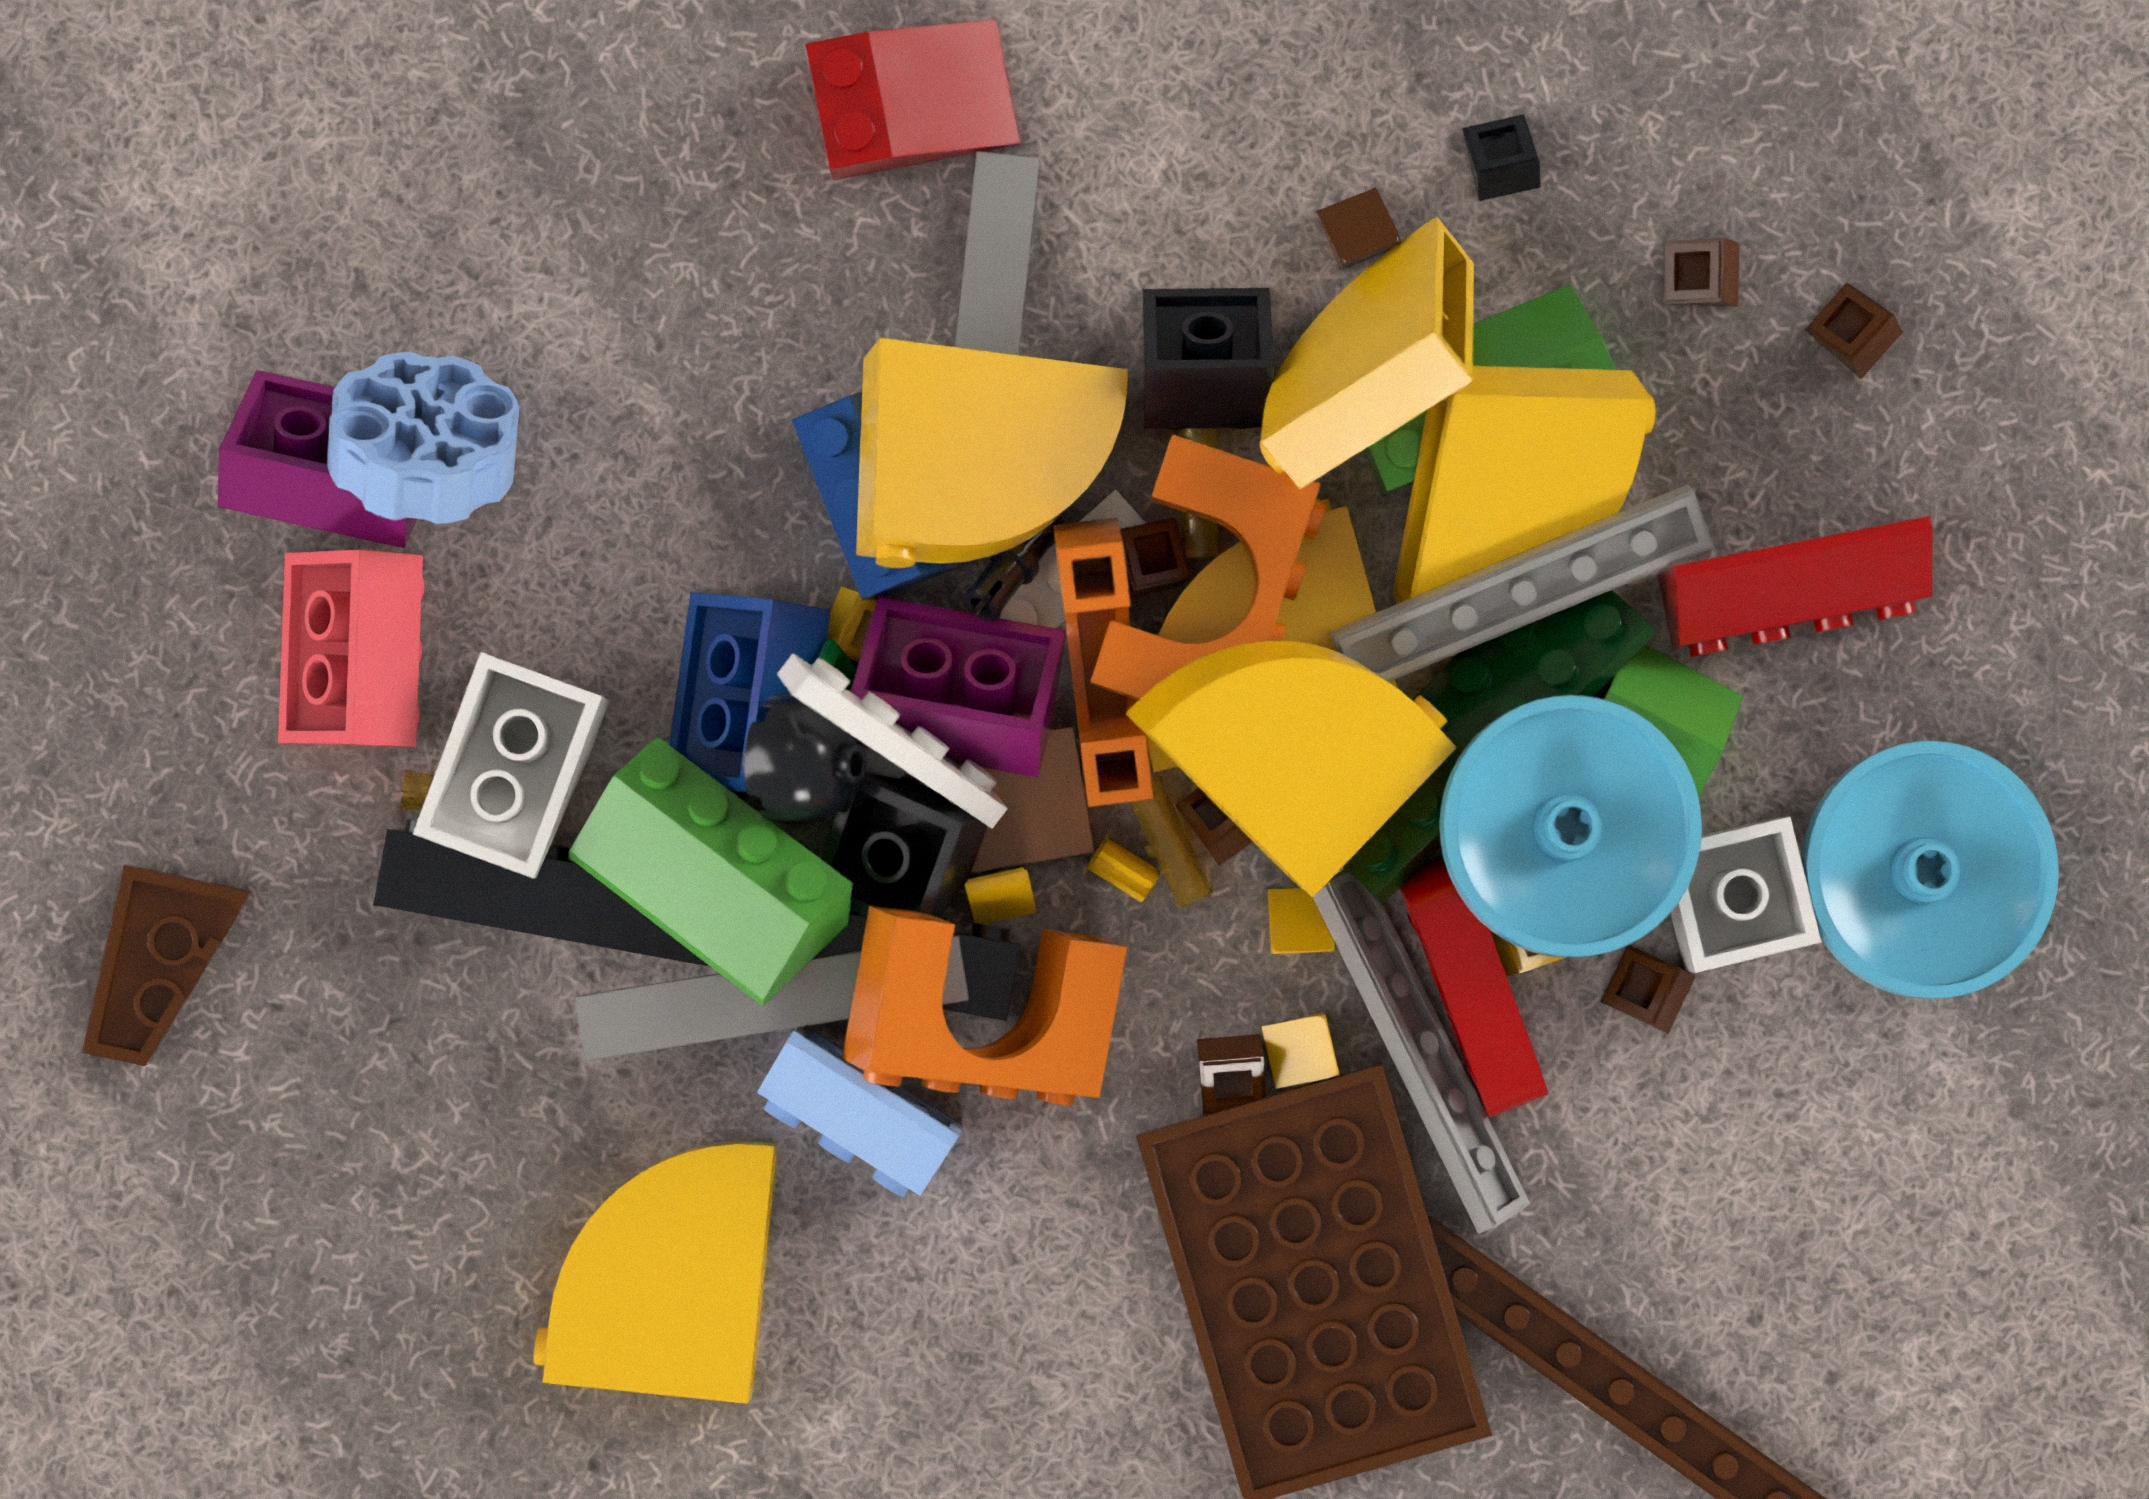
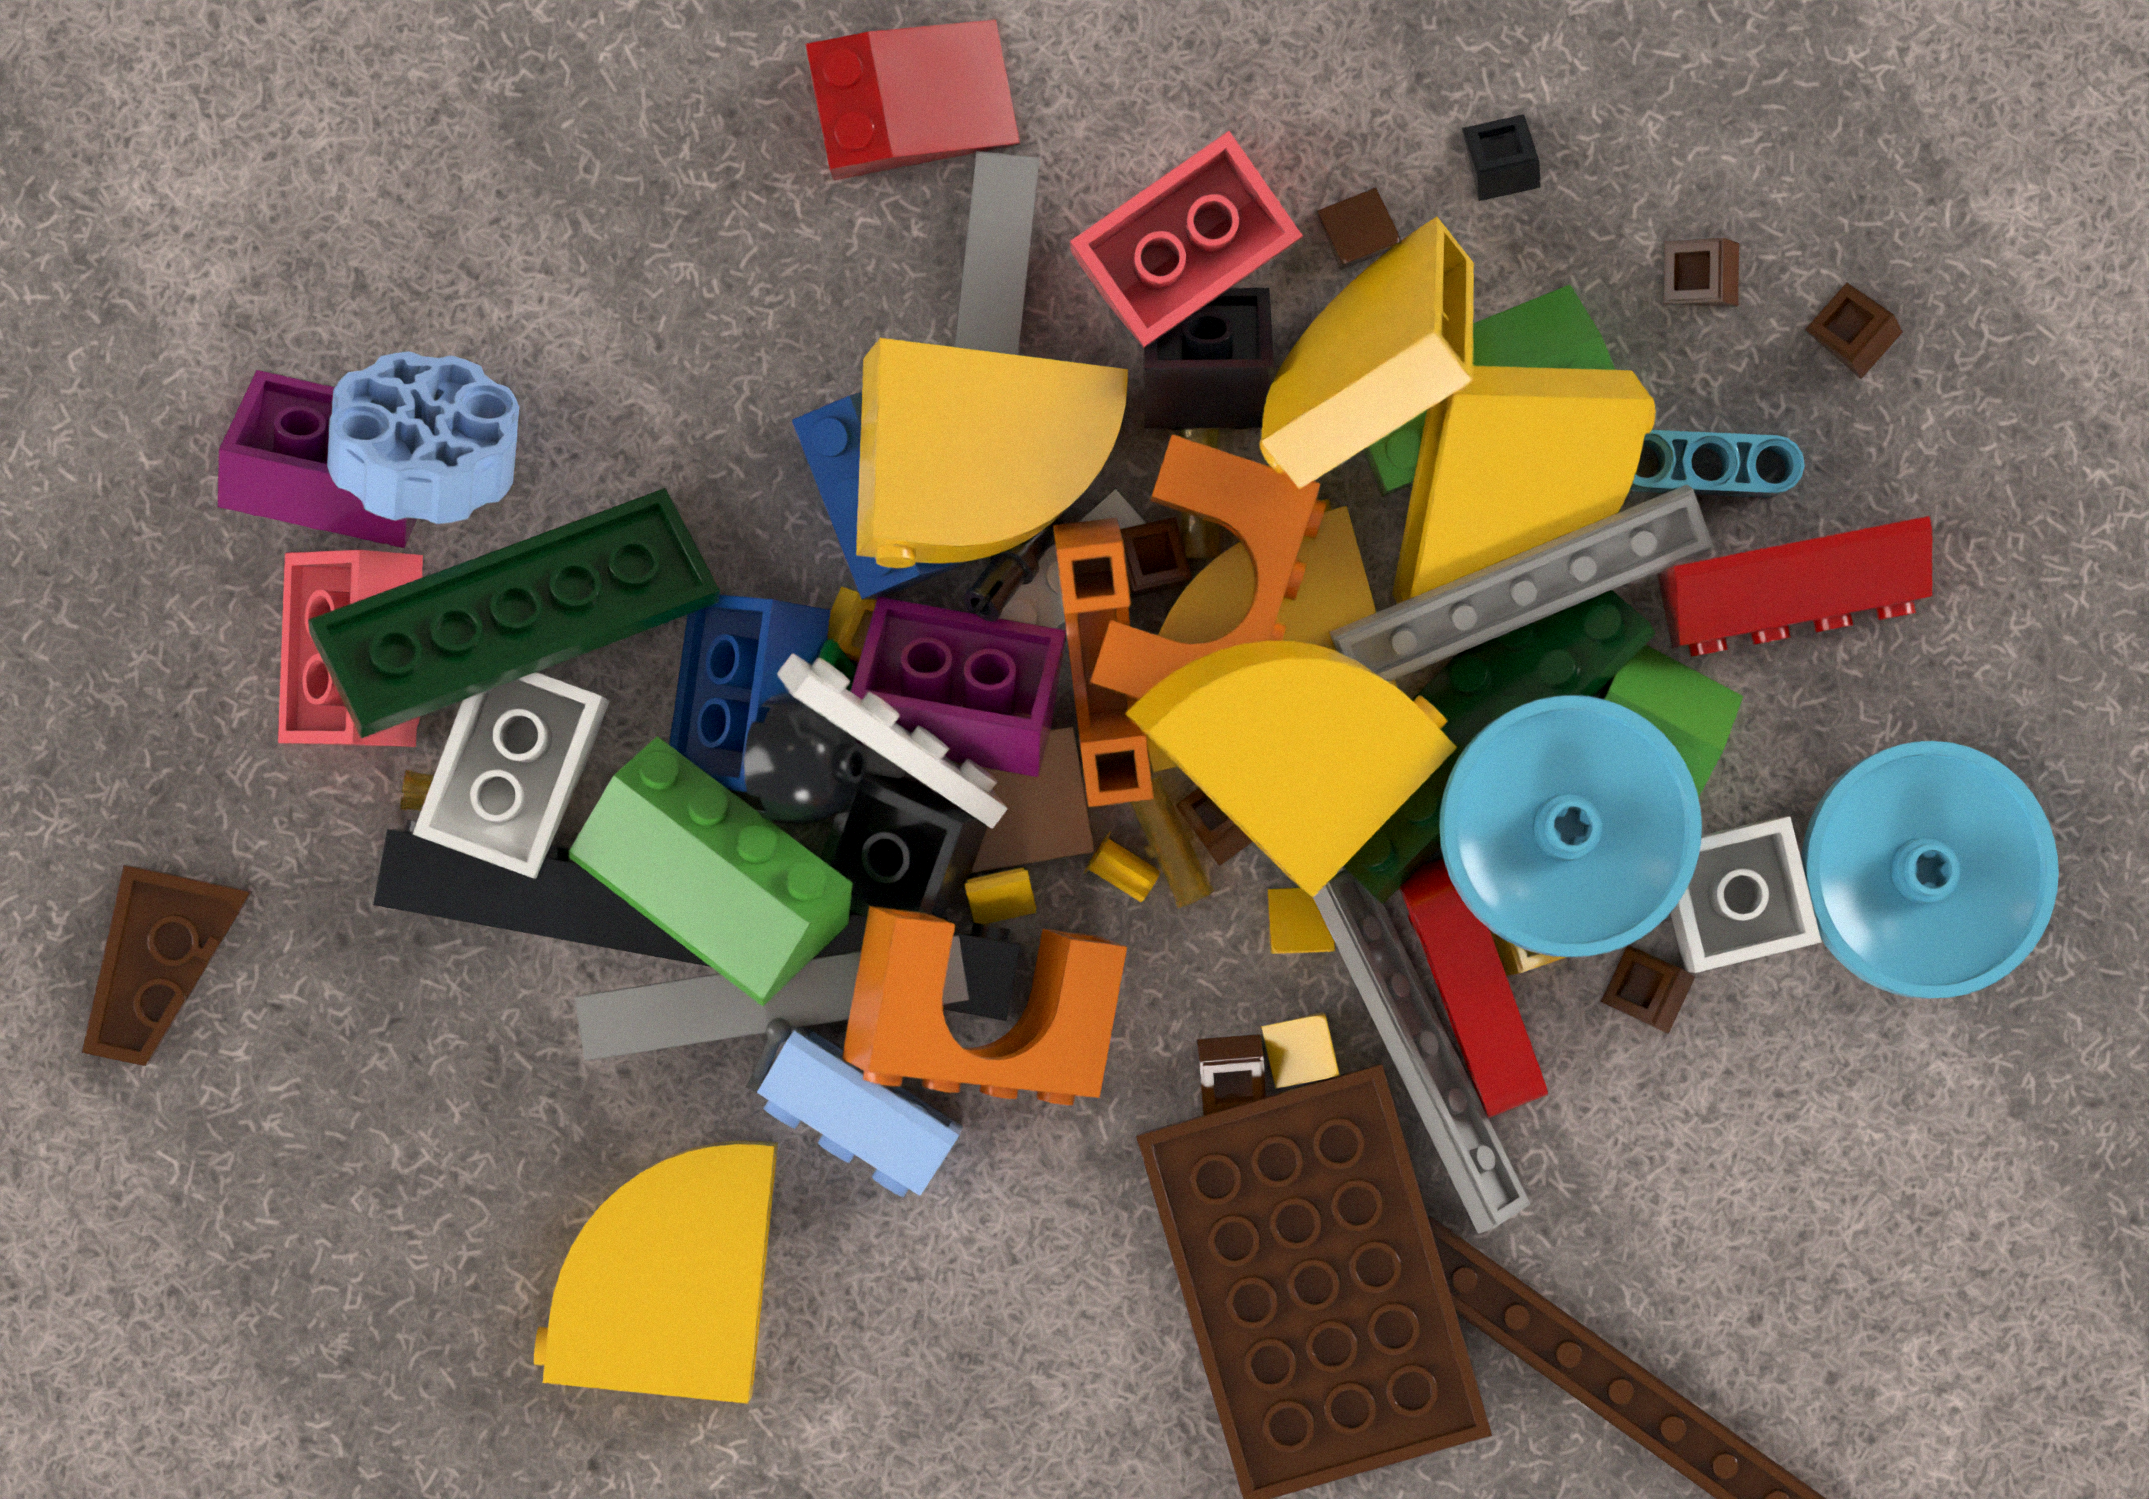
(512, 612): none -> dark green plate
(778, 1031): none -> dark grey hinge
(1184, 240): none -> coral slope
(1738, 461): none -> medium azure beam

